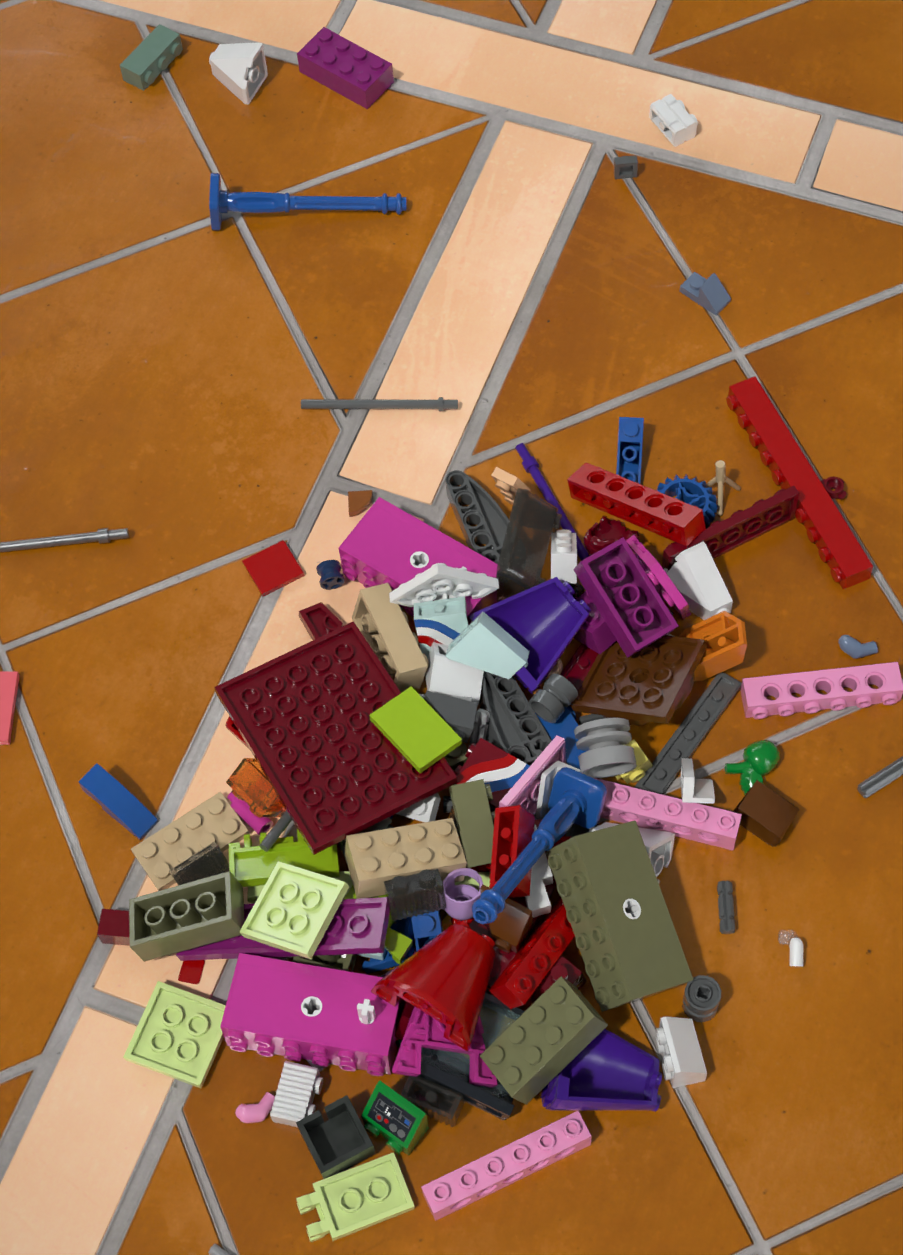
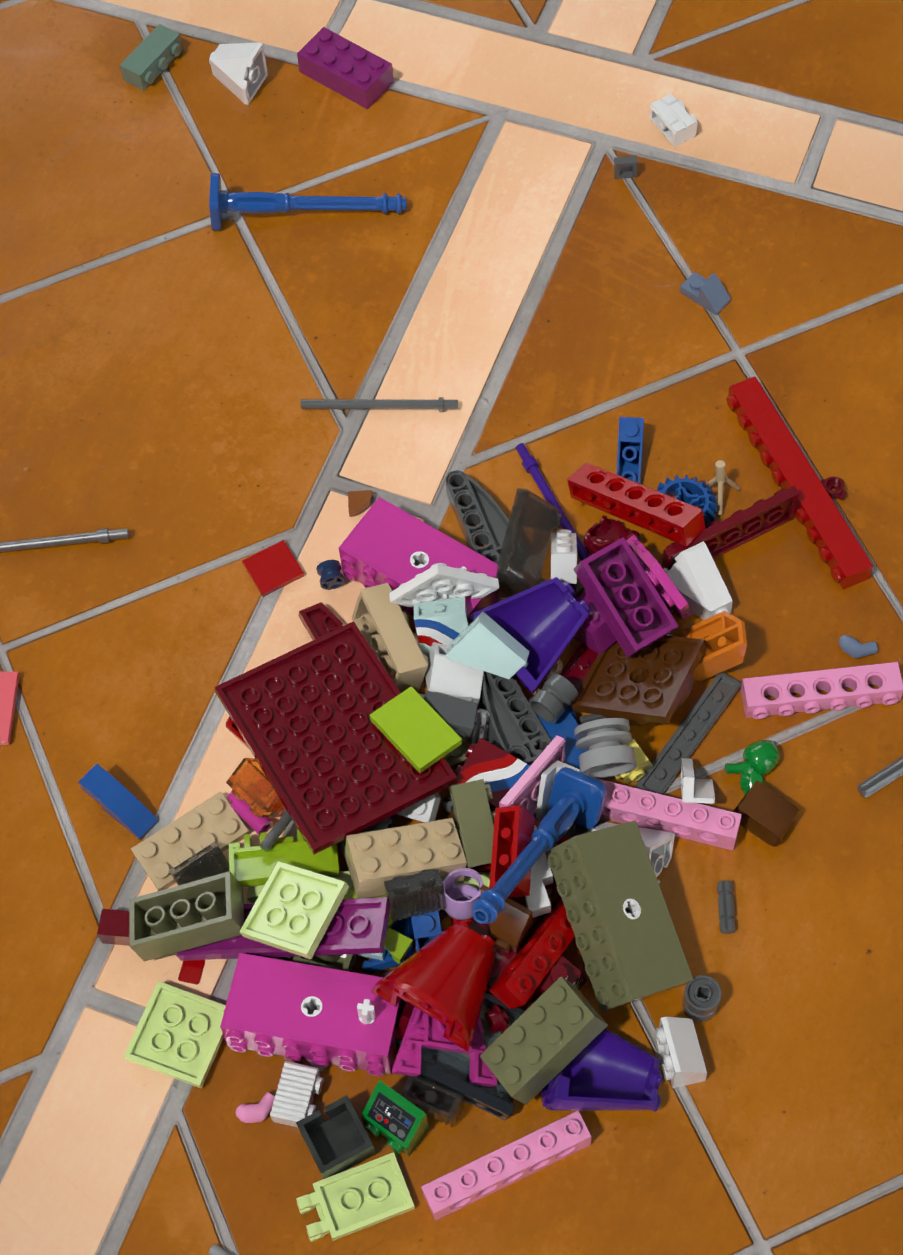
(497, 1019): none -> dark red plate
(507, 484): light nougat wing -> none
(795, 944): white arm -> none

